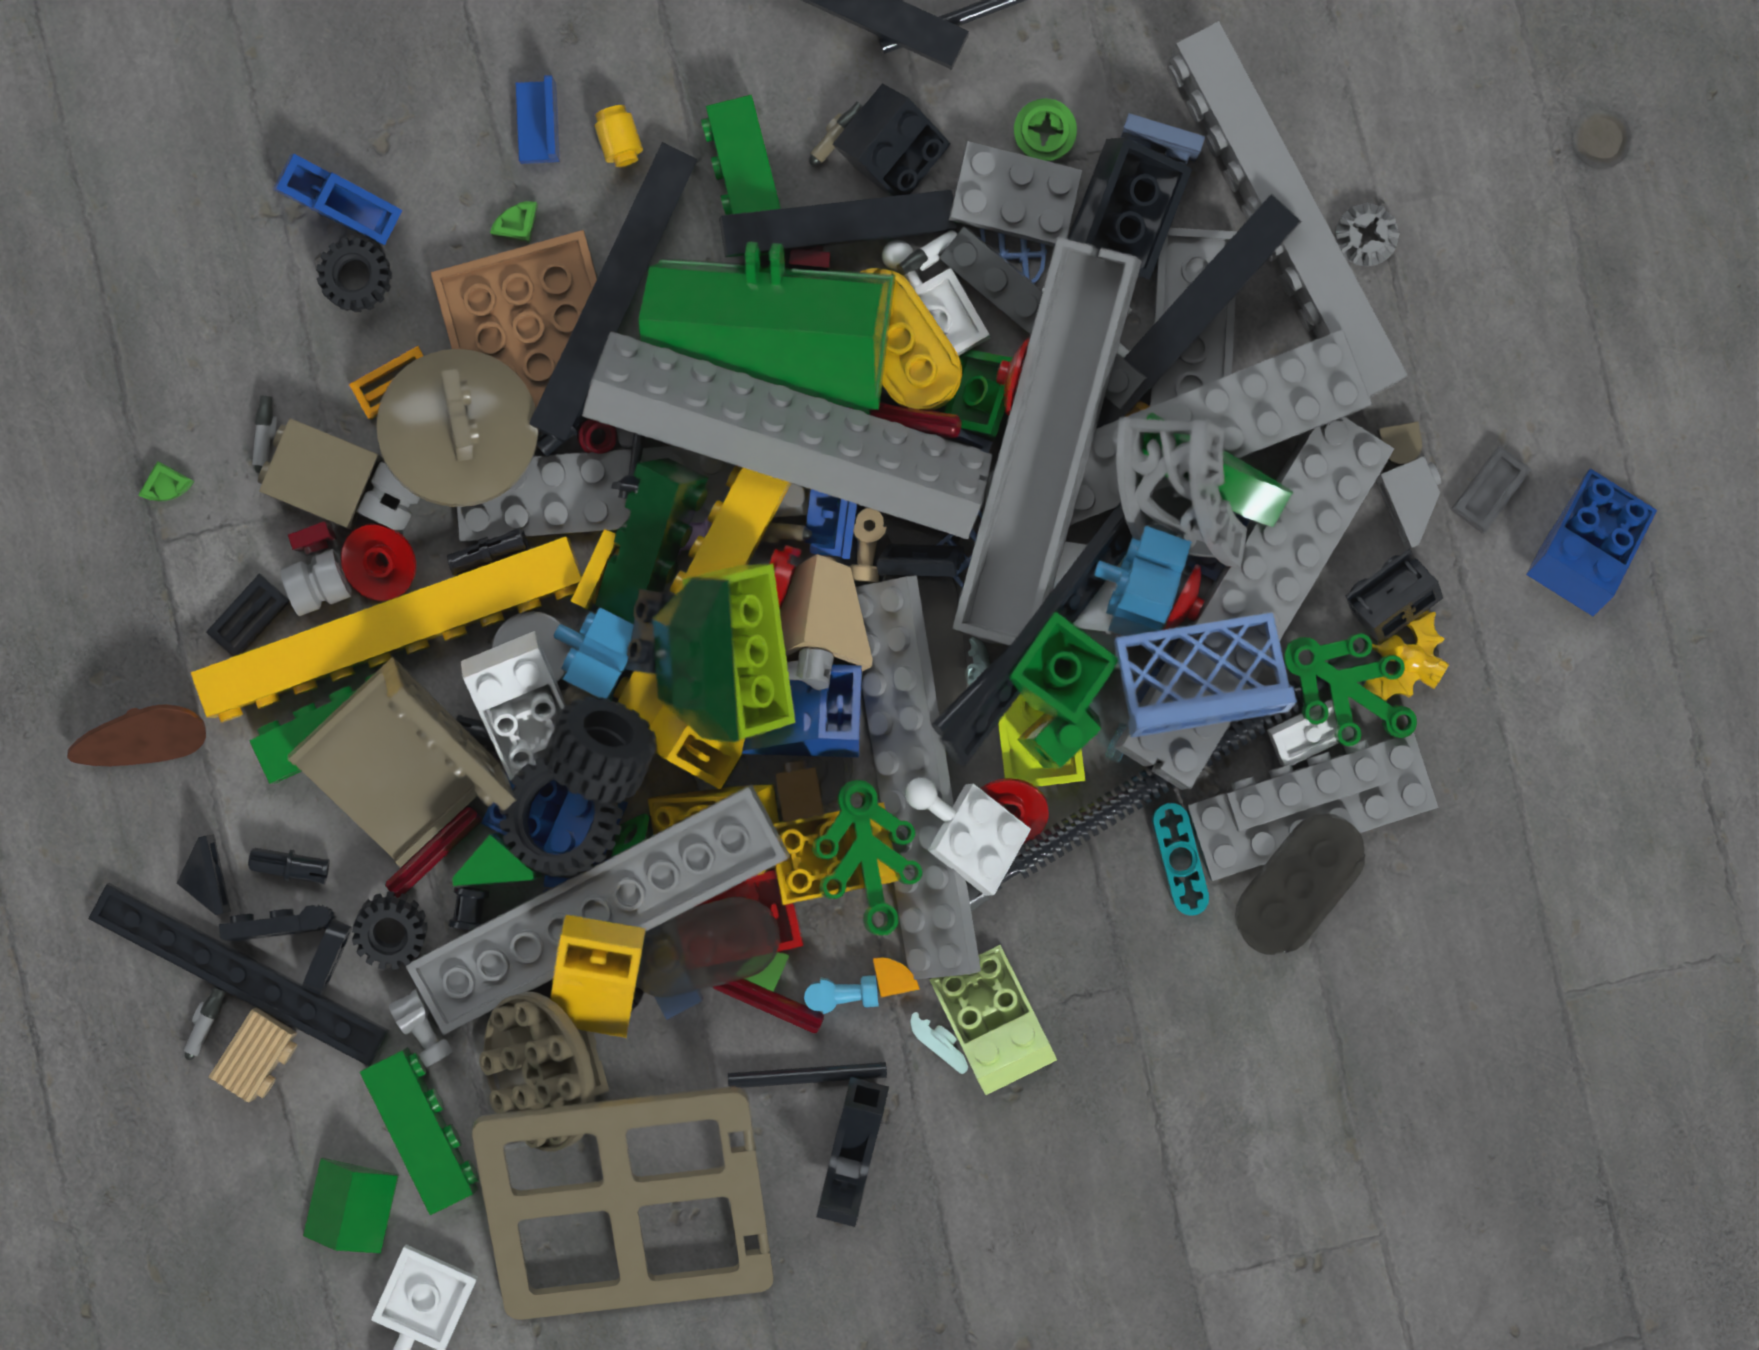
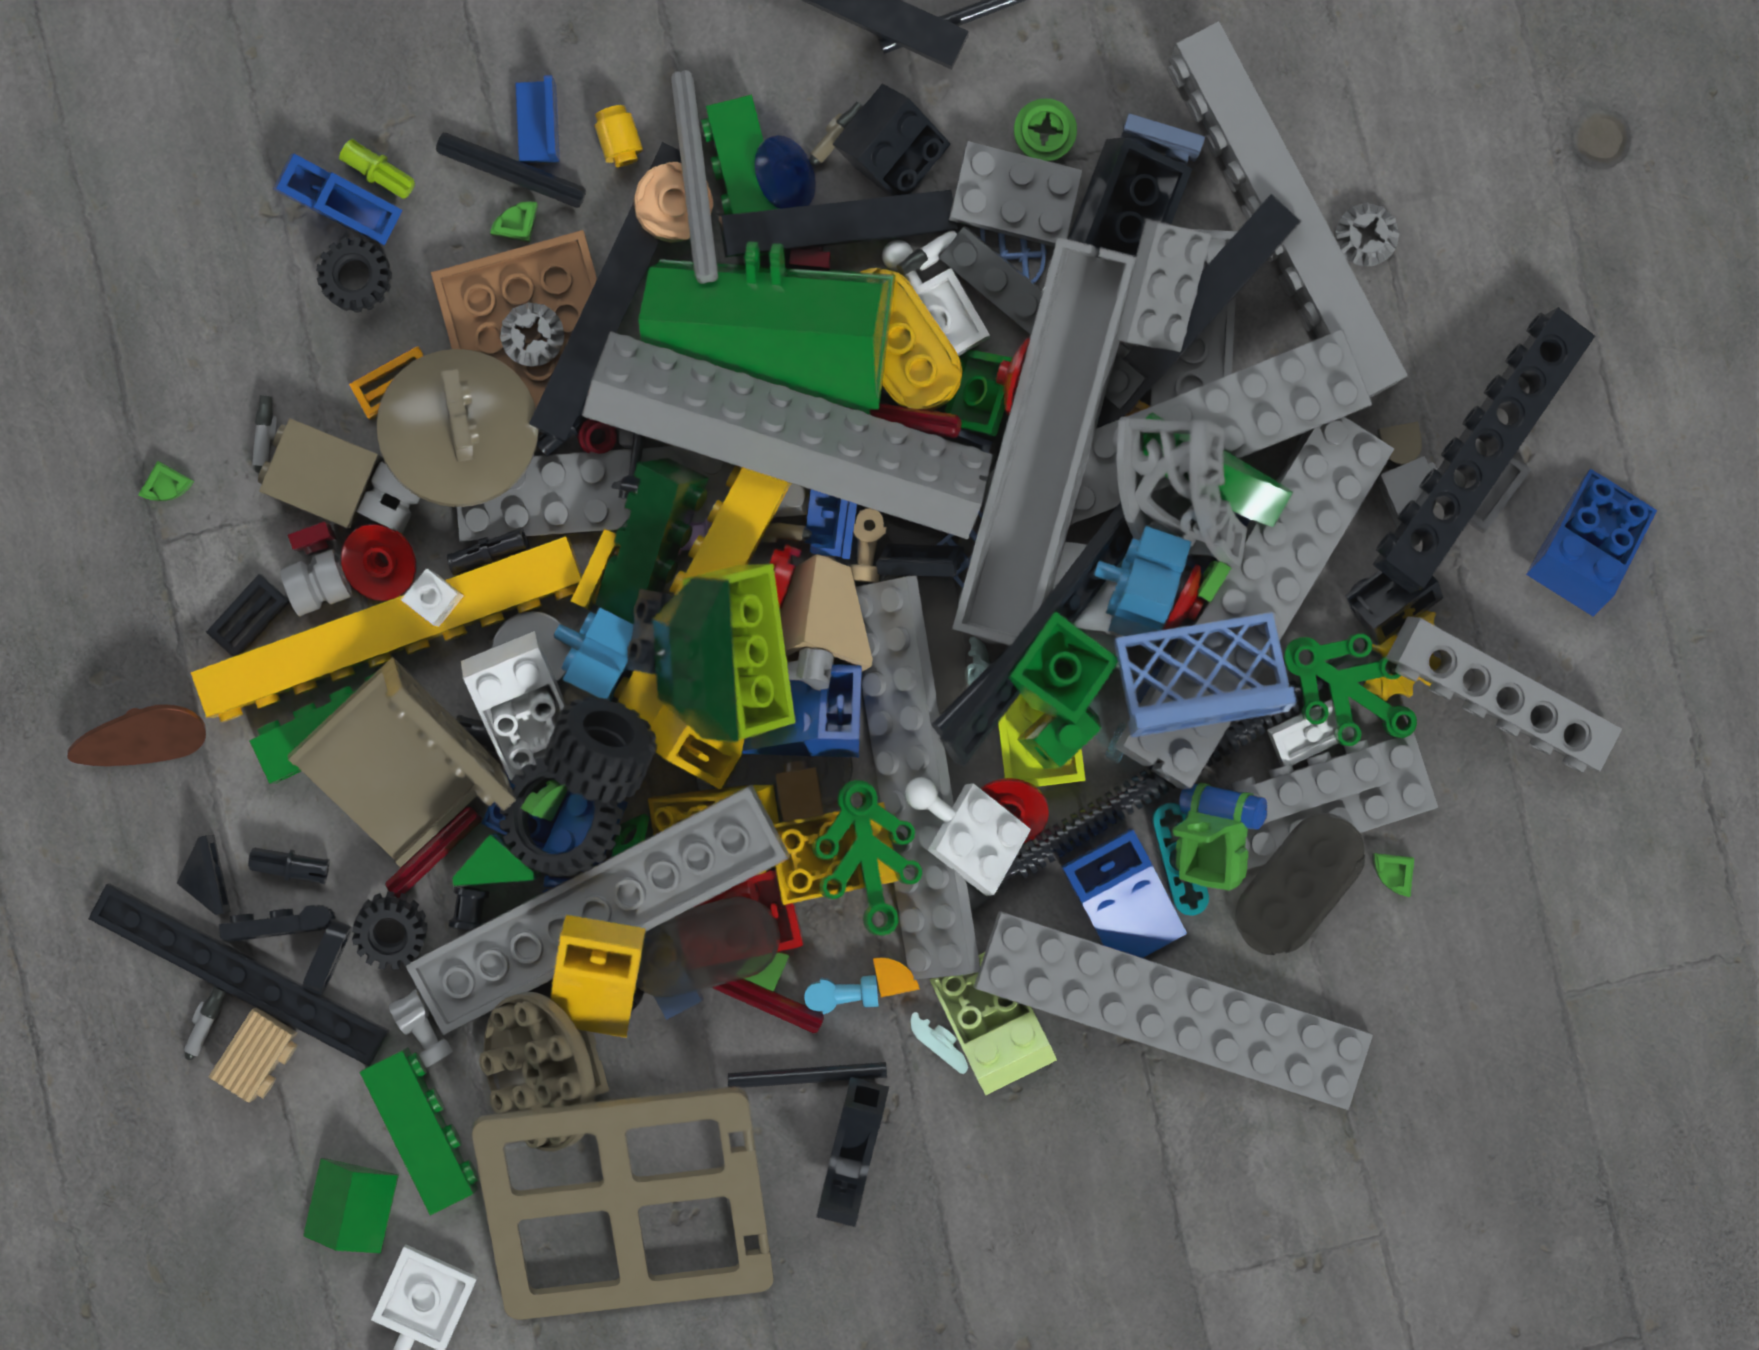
(377, 168): none -> lime axle
(432, 597): none -> white brick
(510, 170): none -> black axle
(537, 352): none -> light grey gear
(546, 801): none -> bright green tile
(662, 203): none -> light nougat tile
(694, 177): none -> light grey axle
(784, 173): none -> clear blue dish
(1124, 896): none -> blue slope
(1163, 286): none -> light grey plate
(1172, 1010): none -> light grey plate
(1214, 577): none -> bright green tile
(1215, 834): none -> bright green piece
(1395, 872): none -> bright green tile
(1566, 344): none -> black brick
(1592, 734): none -> light grey brick

